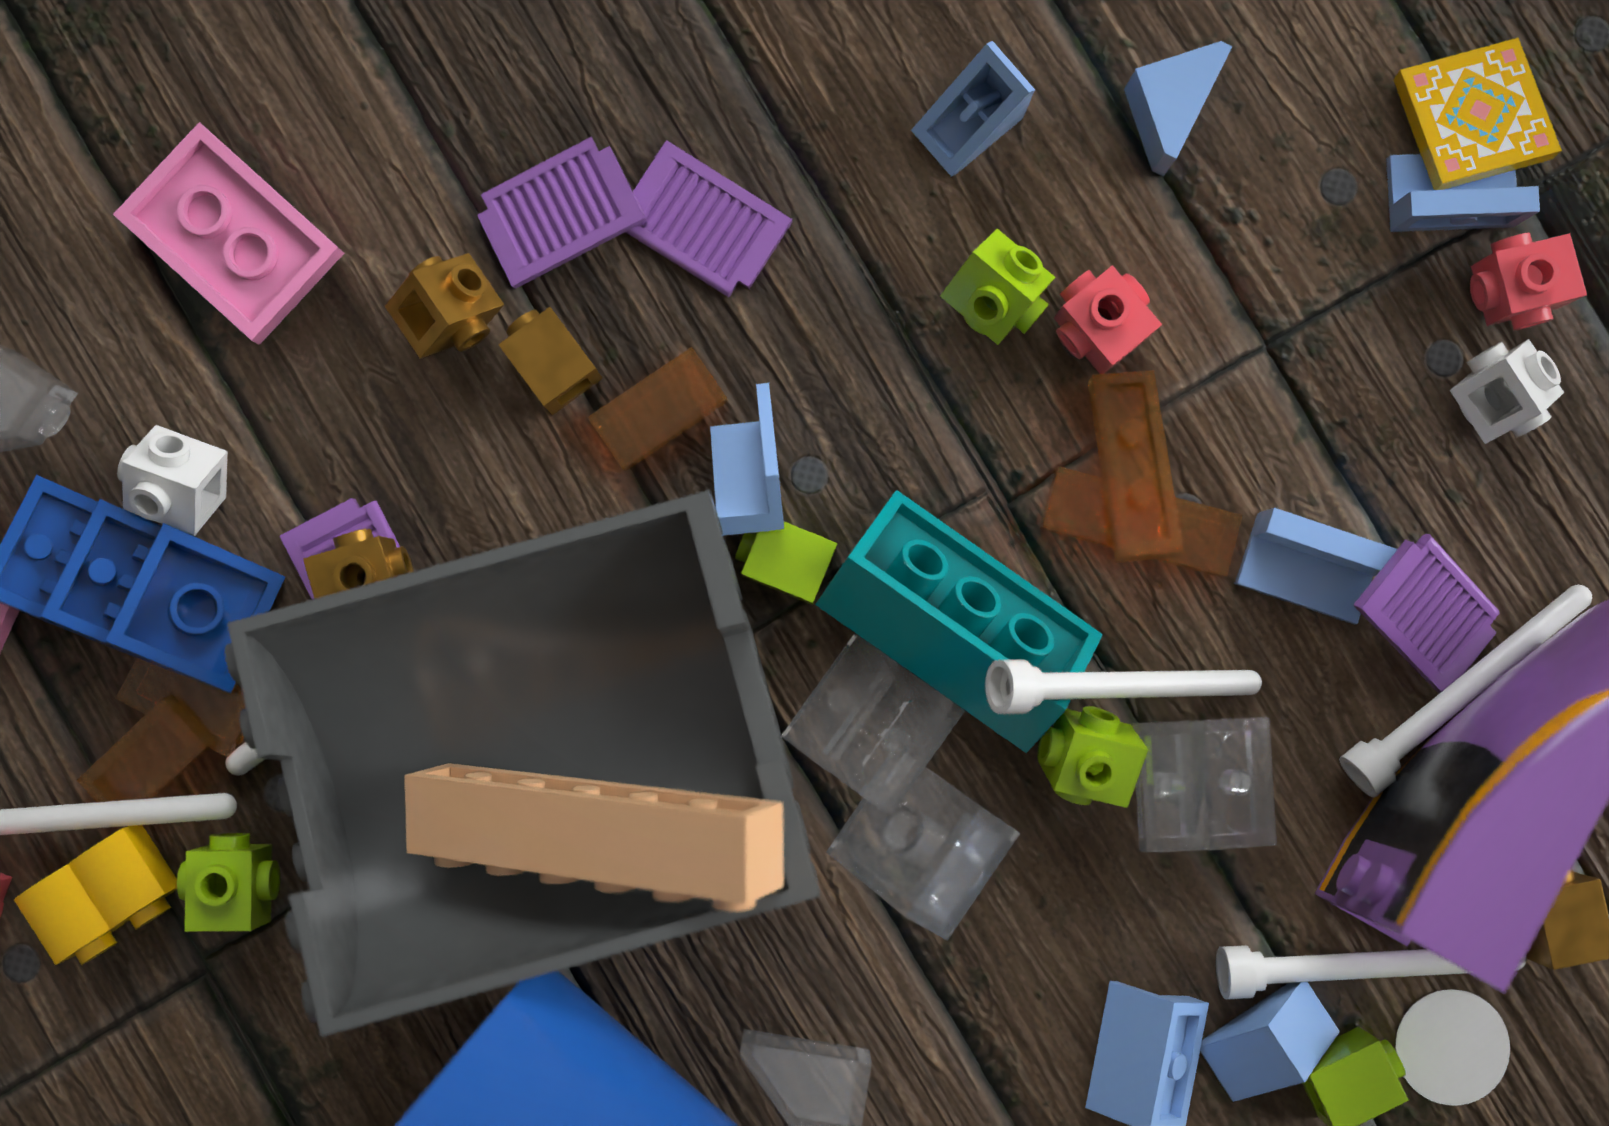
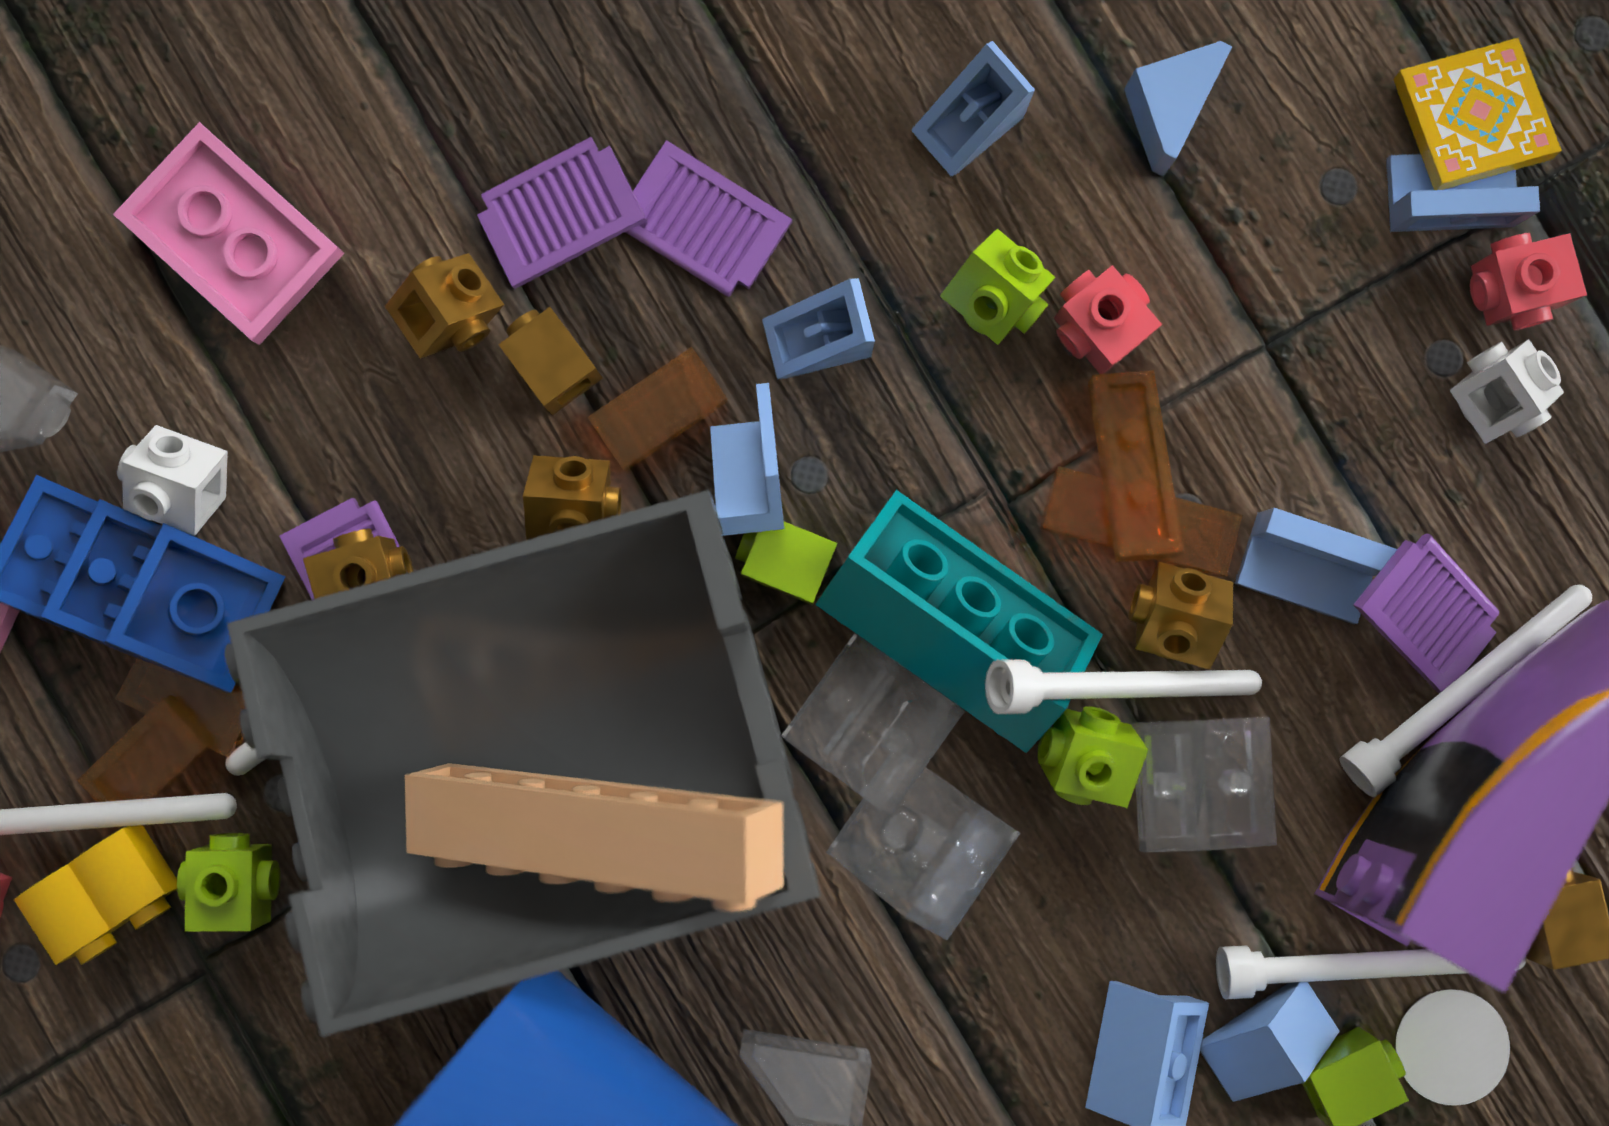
(568, 494): none -> pearl gold brick
(820, 331): none -> light blue slope
(1182, 615): none -> pearl gold brick

